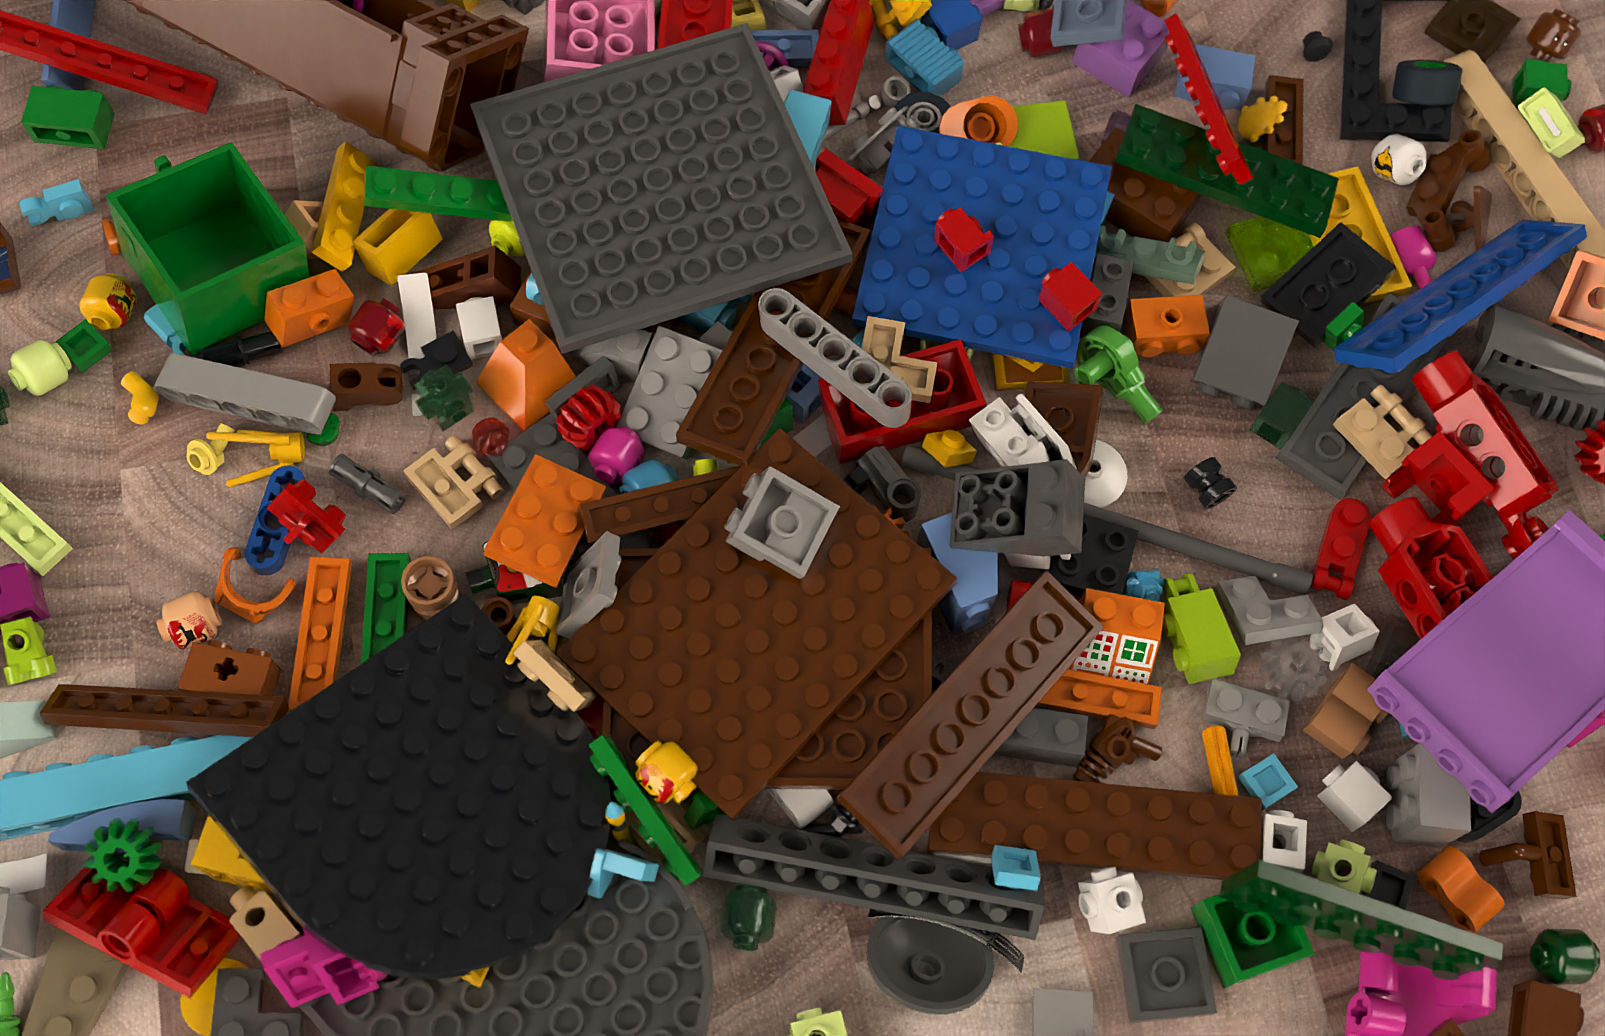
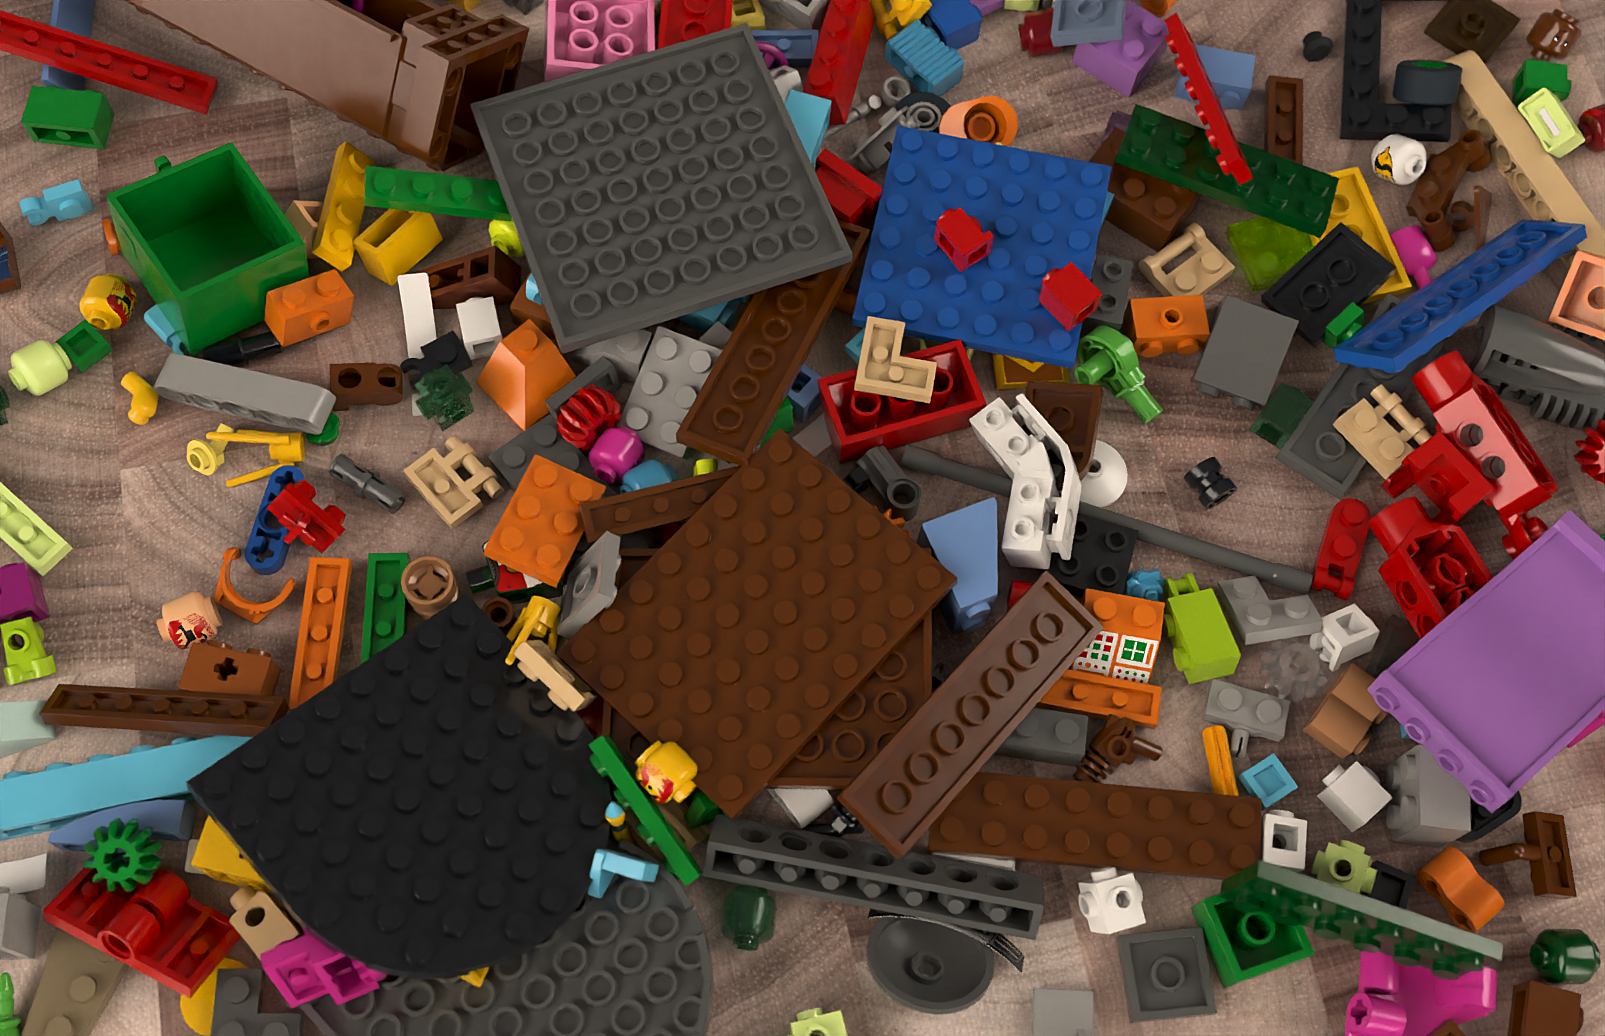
(376, 326): dark red head -> none
(491, 436): clear red plate -> none
(780, 522): light grey plate -> none
(839, 373): light grey beam -> none
(949, 448): yellow plate -> none
(1015, 867): medium azure plate -> none
(1019, 509): dark grey slope -> none
(1045, 129): lime tile -> none
(1153, 257): sand green plate -> none
(1261, 117): yellow piece -> none

